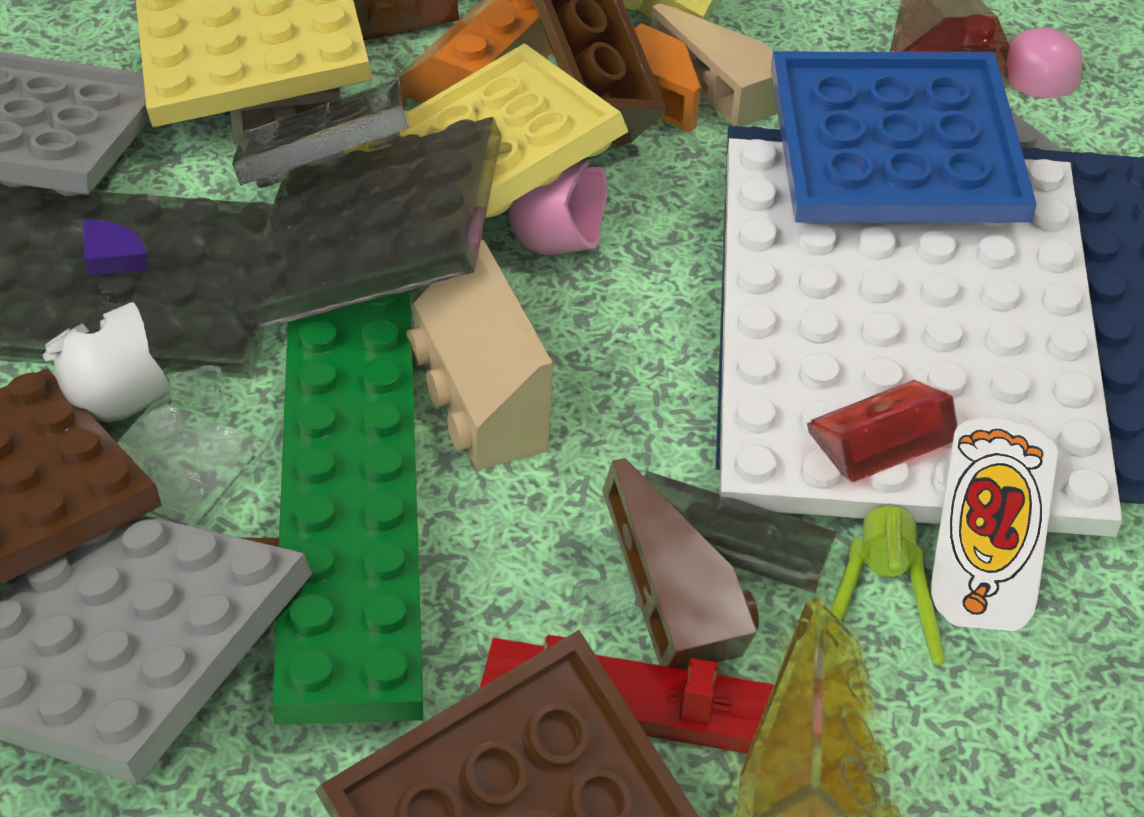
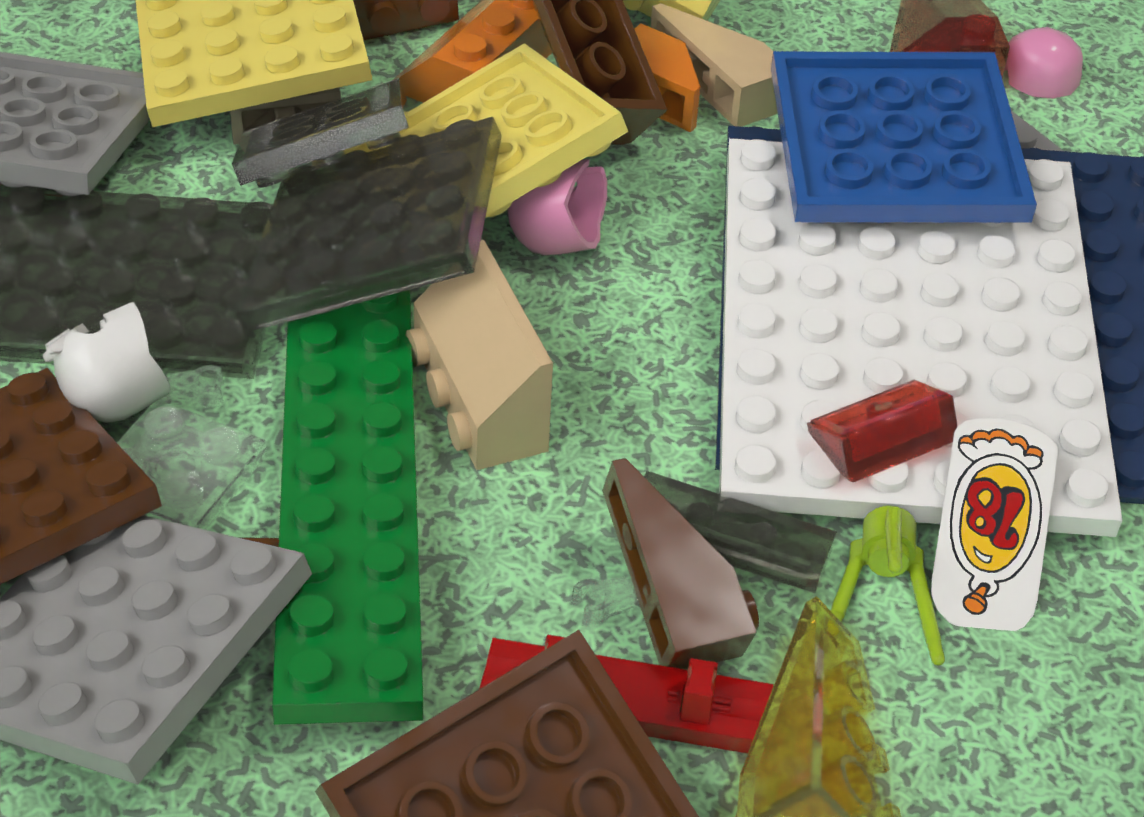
(112, 249): dark purple tile -> none

